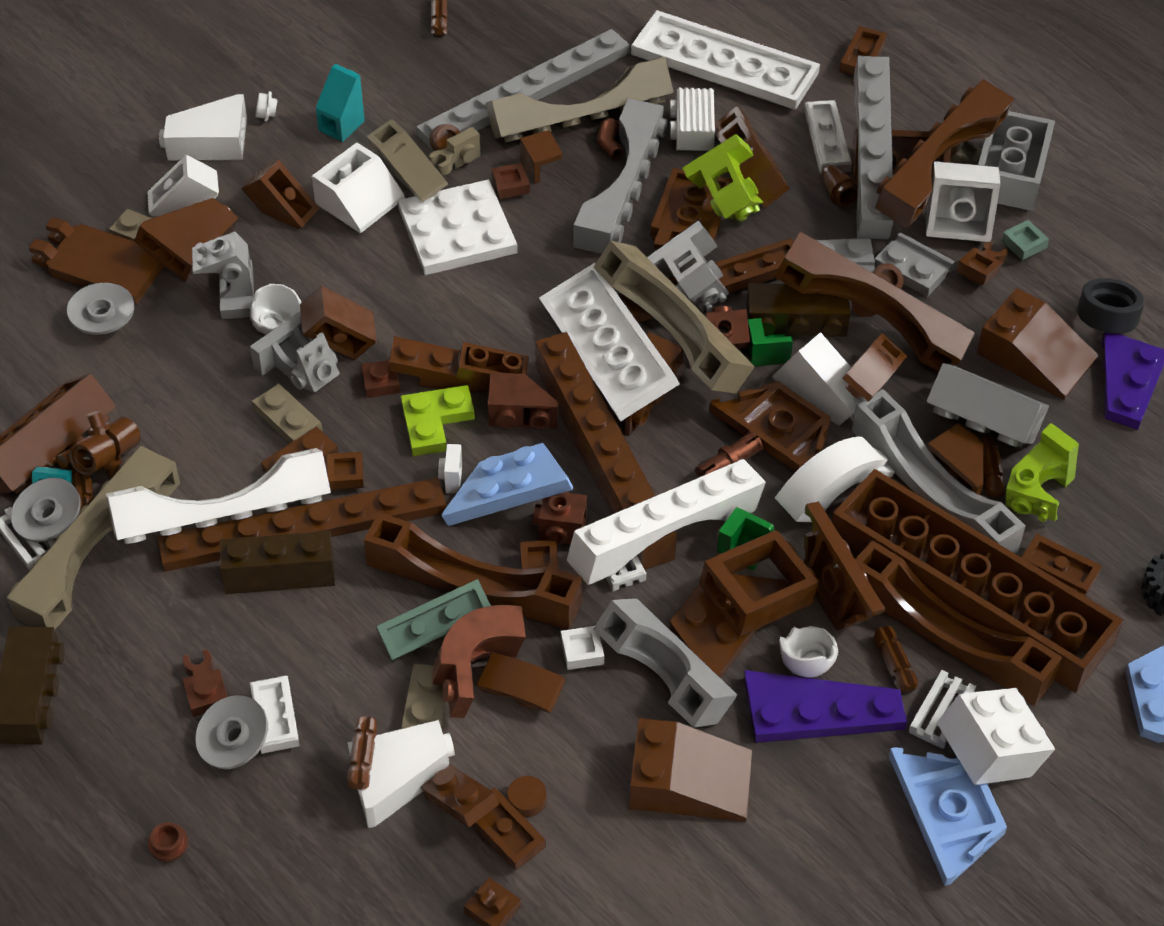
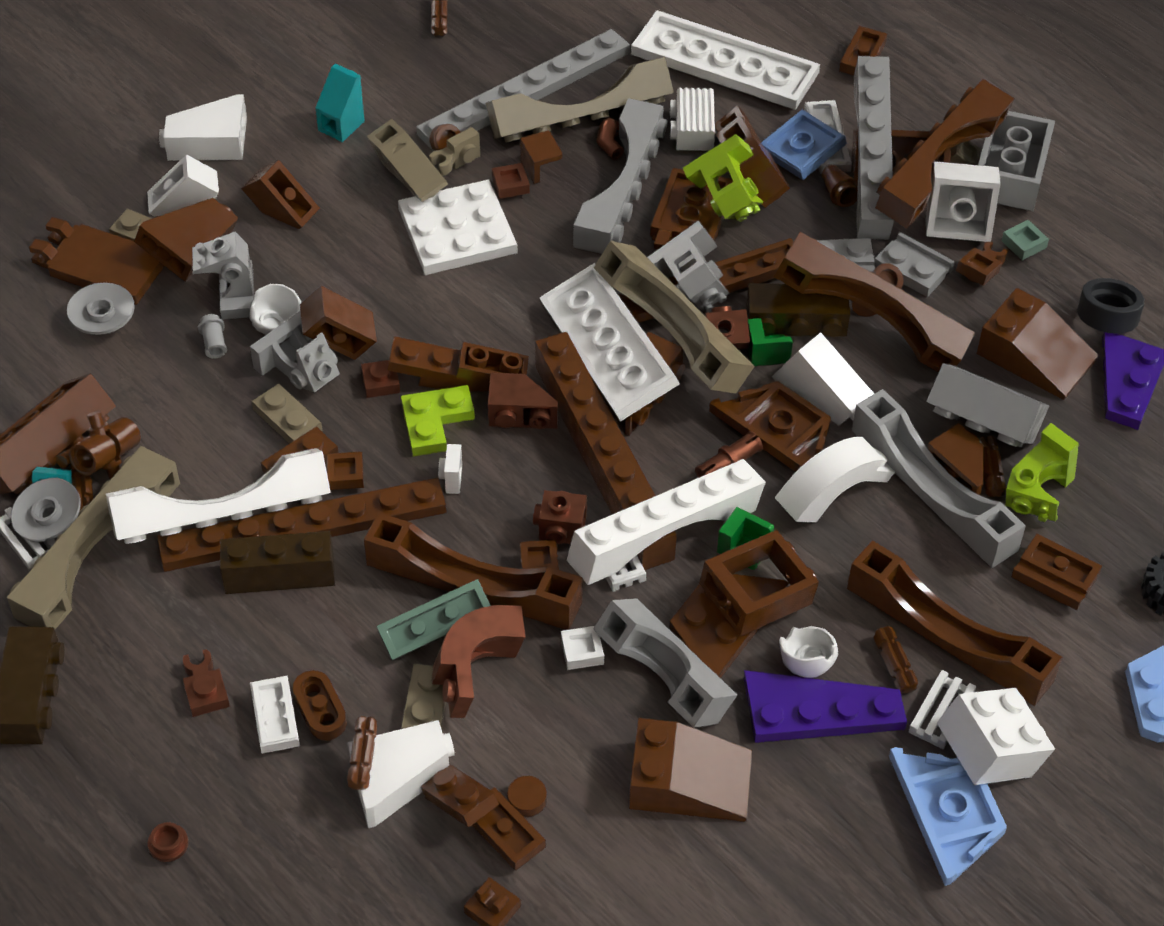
(211, 329): none -> light grey pin
(220, 726): light grey dish -> none
(266, 106): white plate -> none
(321, 707): none -> reddish brown plate
(356, 188): white slope -> none
(507, 483): light blue wing -> none
(521, 681): reddish brown slope -> none
(803, 144): none -> medium blue tile
(842, 583): reddish brown wing -> none
(873, 368): slope -> none
(979, 575): reddish brown brick -> none

